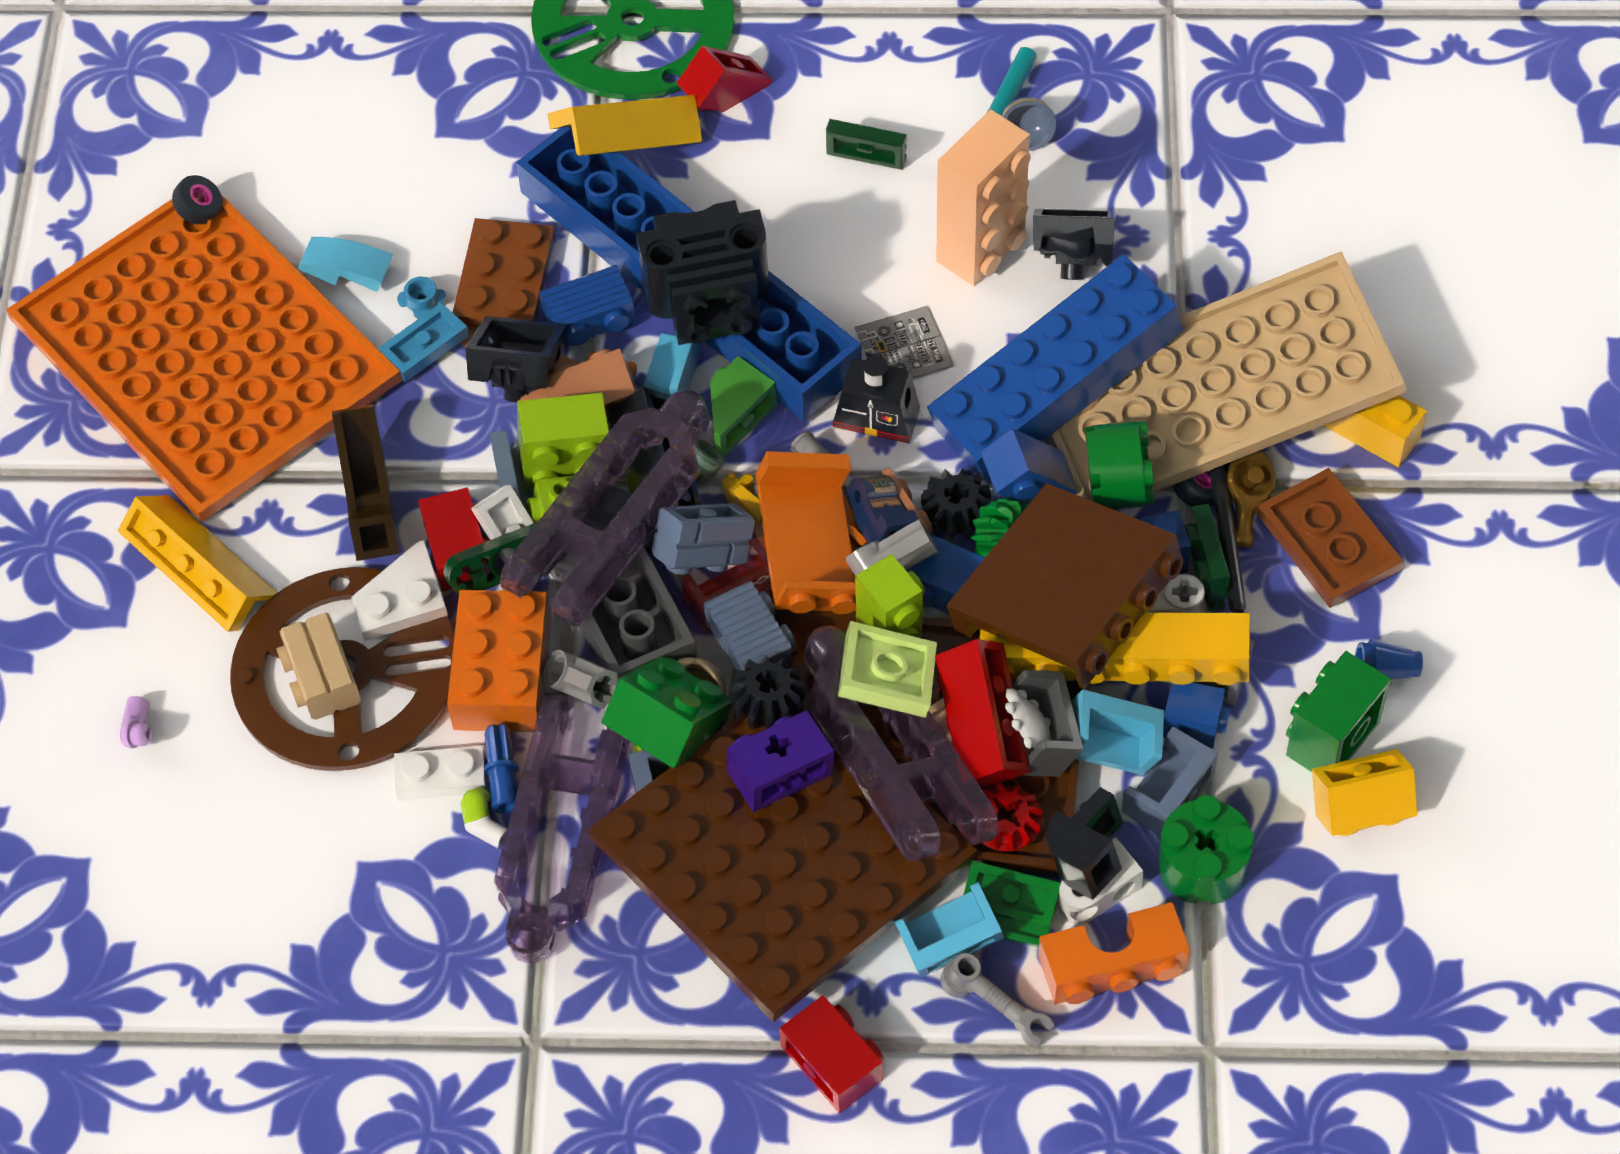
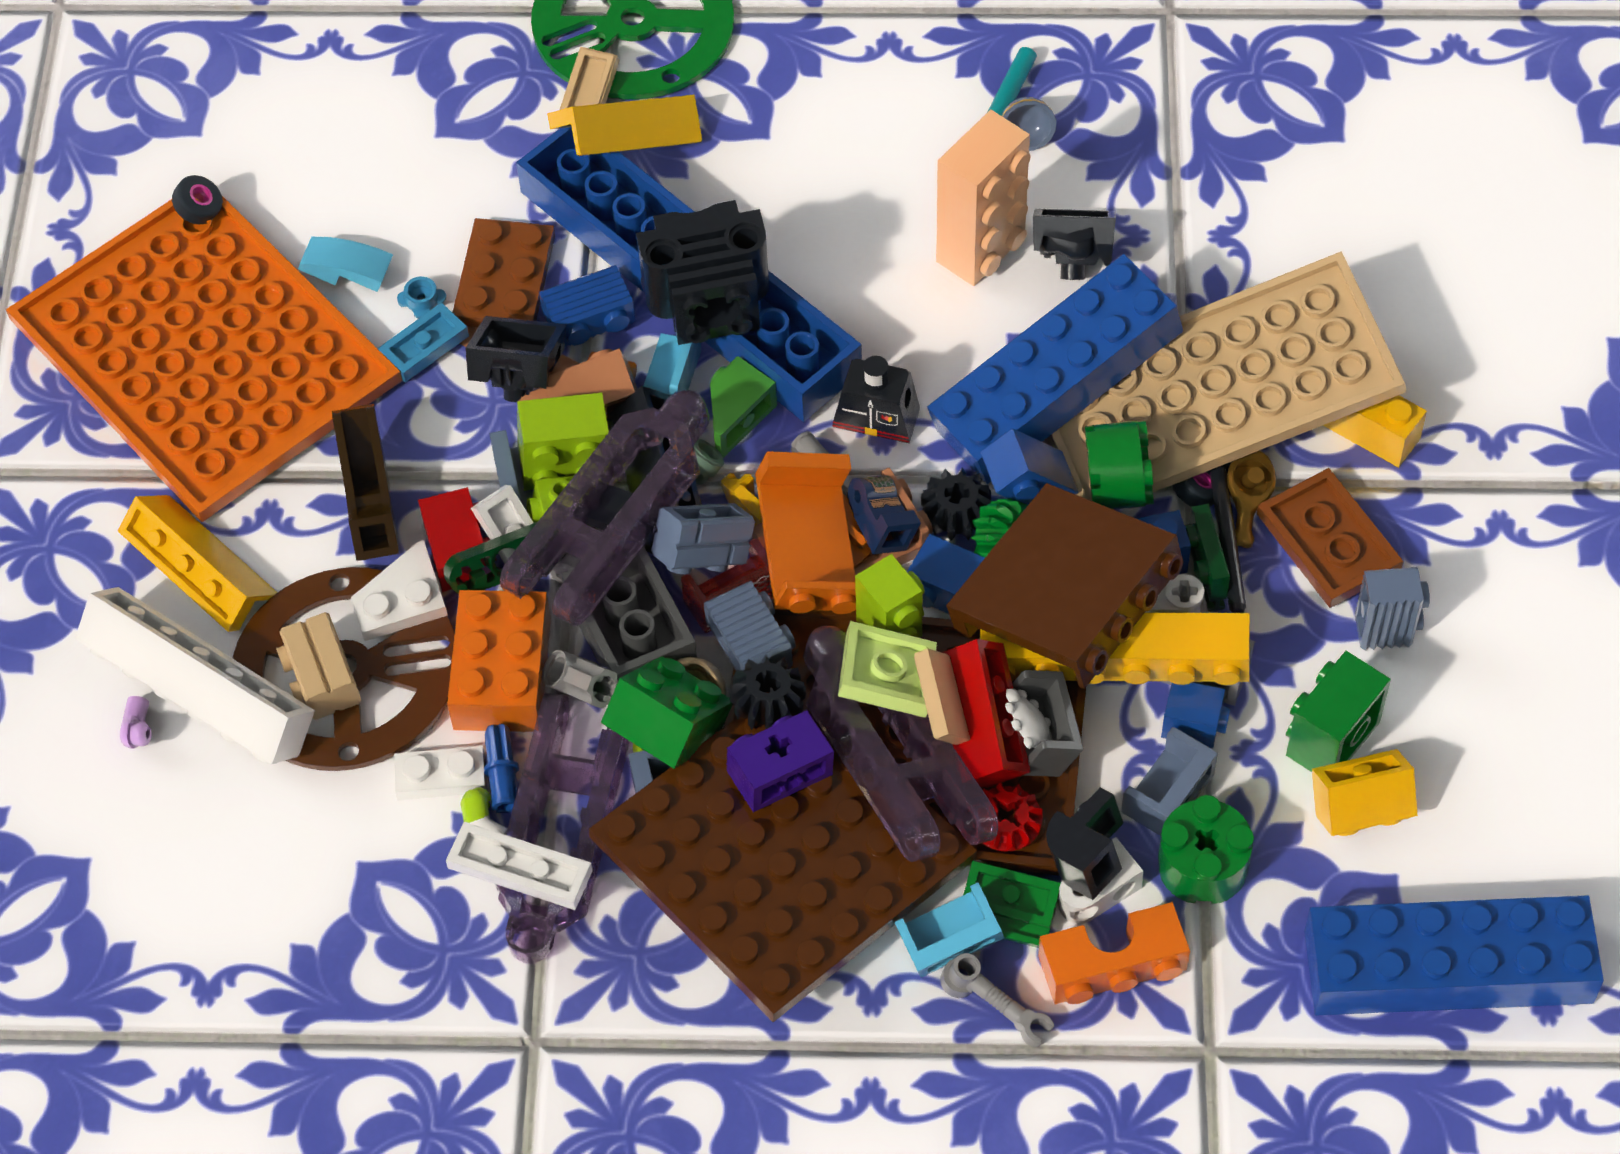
(194, 675): none -> white brick
(519, 865): none -> white plate
(590, 78): none -> tan tile
(722, 79): red slope -> none
(832, 1053): red brick -> none
(866, 144): dark green tile -> none
(906, 342): light grey sticker -> none
(908, 546): light grey piece -> none
(941, 696): none -> tan tile
(1118, 732): medium azure panel -> none
(1390, 607): none -> sand blue brick
(1390, 659): blue cone -> none
(1453, 955): none -> blue brick

